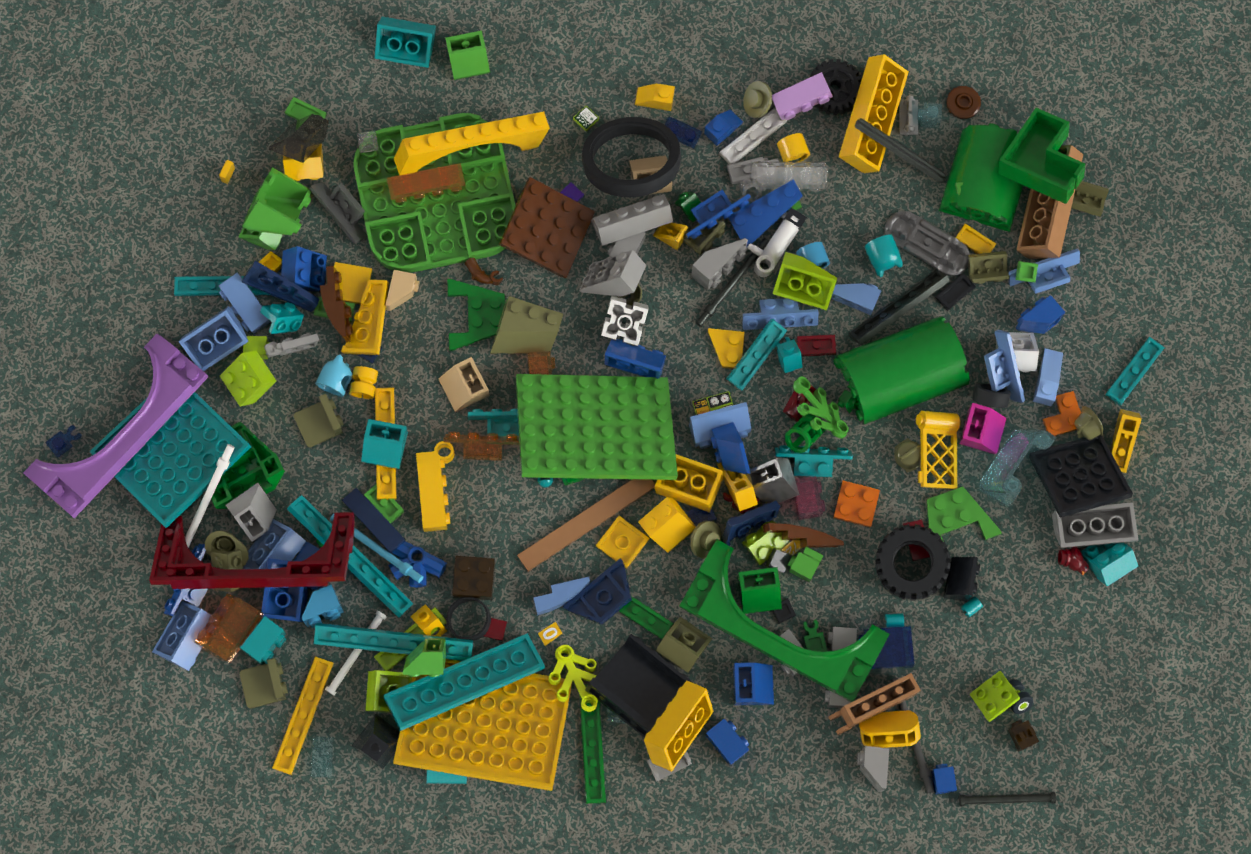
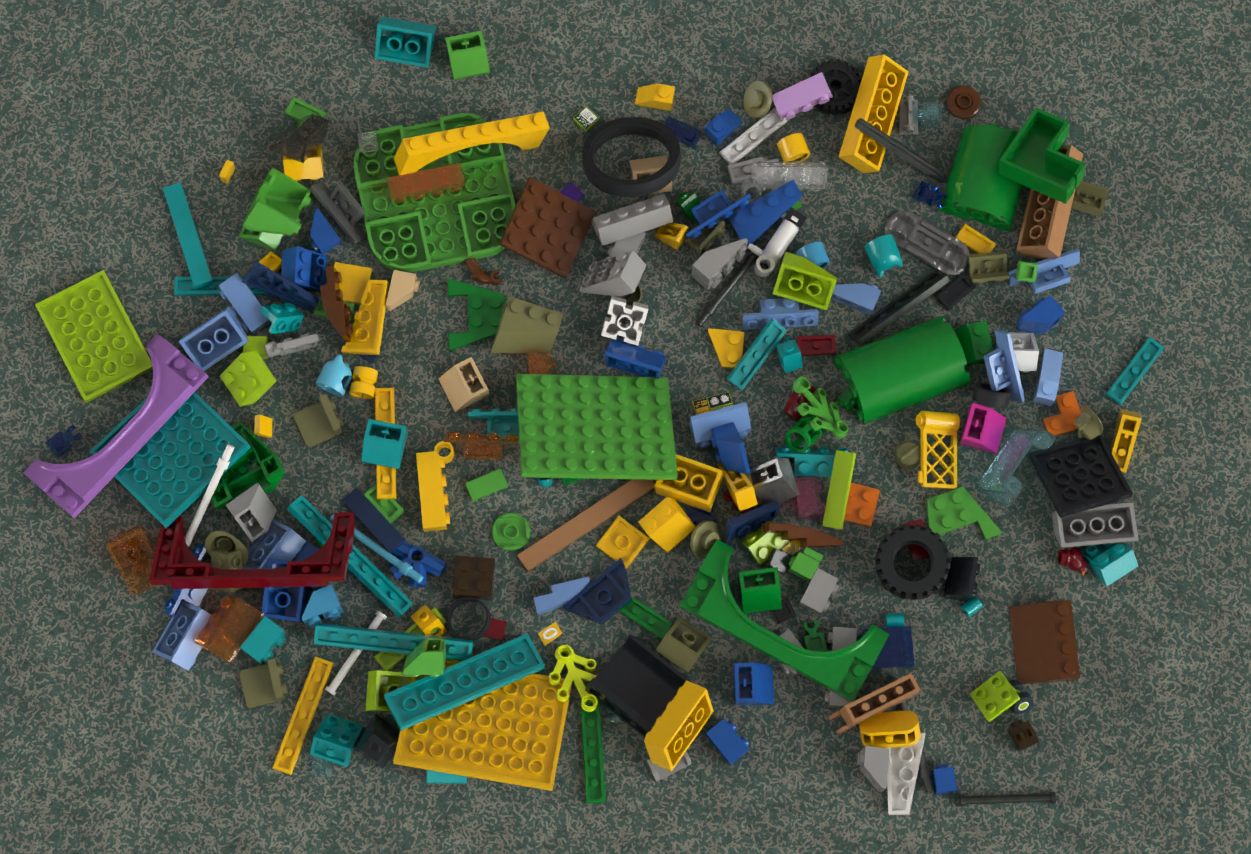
(94, 336): none -> lime plate
(134, 557): none -> clear orange slope
(187, 235): none -> teal tile
(263, 426): none -> yellow tile
(322, 234): none -> blue slope
(335, 739): none -> teal bracket
(486, 485): none -> bright green tile
(515, 536): none -> bright green tile
(819, 591): none -> light grey brick
(839, 489): none -> lime tile
(902, 776): none -> white wing
(928, 193): none -> clear blue plate
(974, 342): none -> green slope
(1044, 642): none -> reddish brown slope

